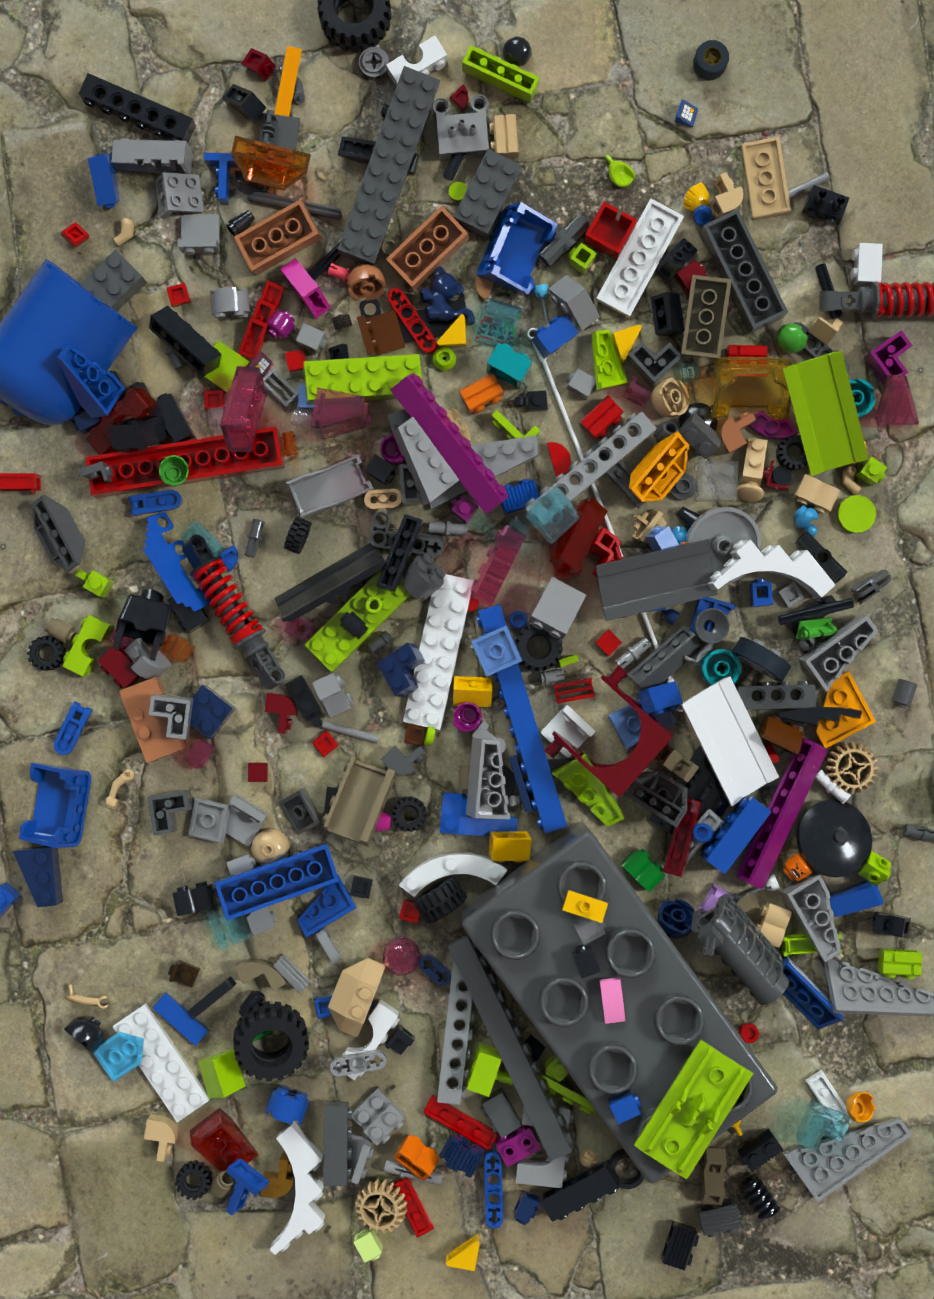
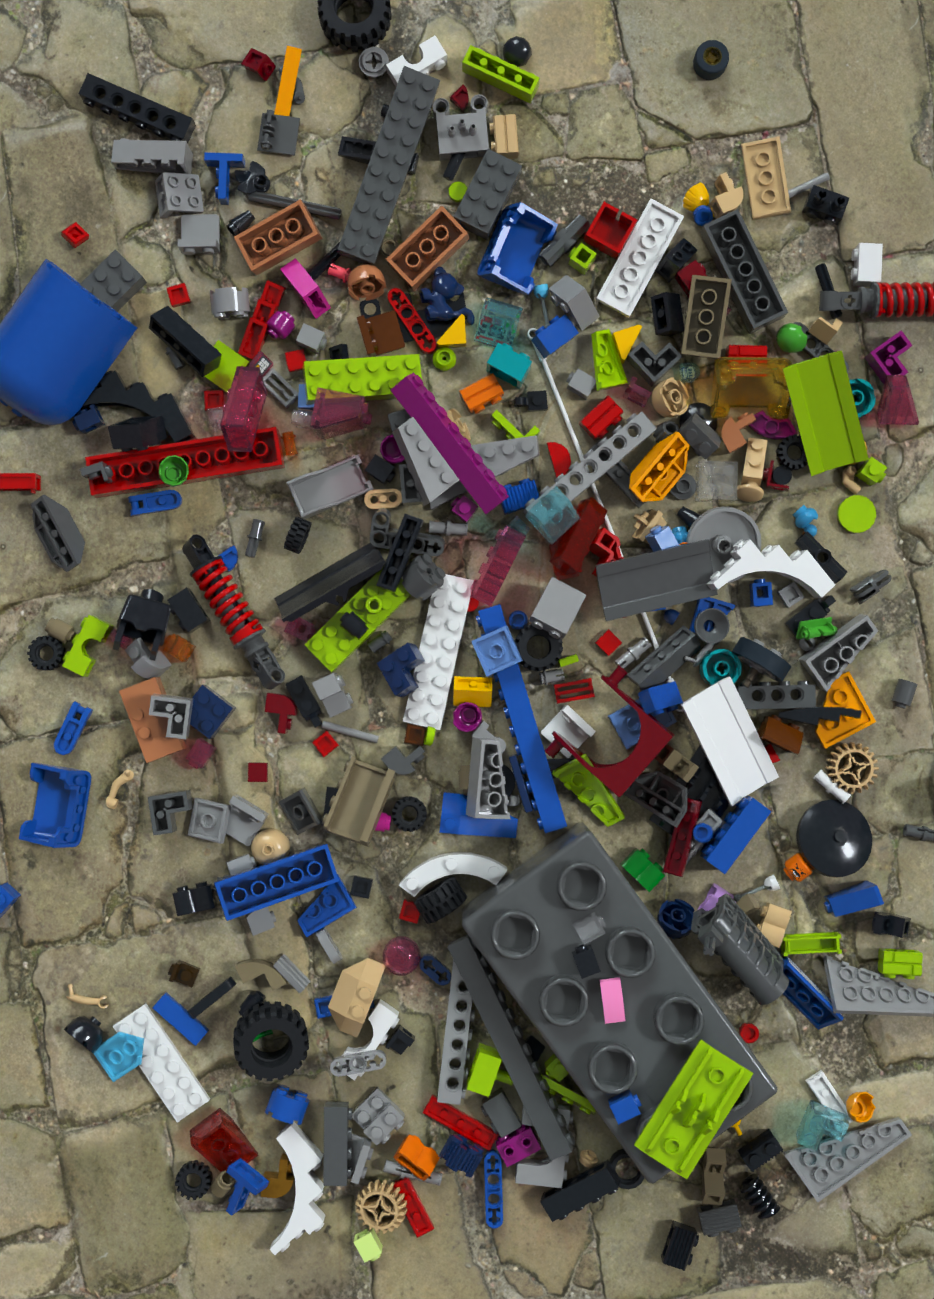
(42, 874): dark blue wedge -> none
(92, 386): blue wedge -> none
(95, 582): lime brick -> none
(104, 179): blue slope -> none
(119, 666): dark red brick -> none
(127, 229): tan arm -> none
(136, 404): clear red arch -> none
(163, 1130): tan brick -> none
(168, 567): blue piece -> none
(196, 528): clear light blue panel -> none
(221, 1074): lime slope -> none
(236, 929): clear light blue plate -> none
(244, 102): black arch -> none
(269, 163): clear orange wedge -> none
(342, 321): clear smoke piece -> none
(465, 1255): yellow slope -> none
(483, 287): medium nougat tile -> none
(509, 846): yellow brick -> none
(526, 1207): dark blue brick -> none
(585, 906): yellow plate -> none
(620, 172): lime piece -> none
(686, 114): slope -> none
(785, 808): magenta brick -> none
(813, 912): light grey wedge -> none
(816, 493): tan brick -> none
(816, 611): black axle -> none
(875, 869): lime brick -> none

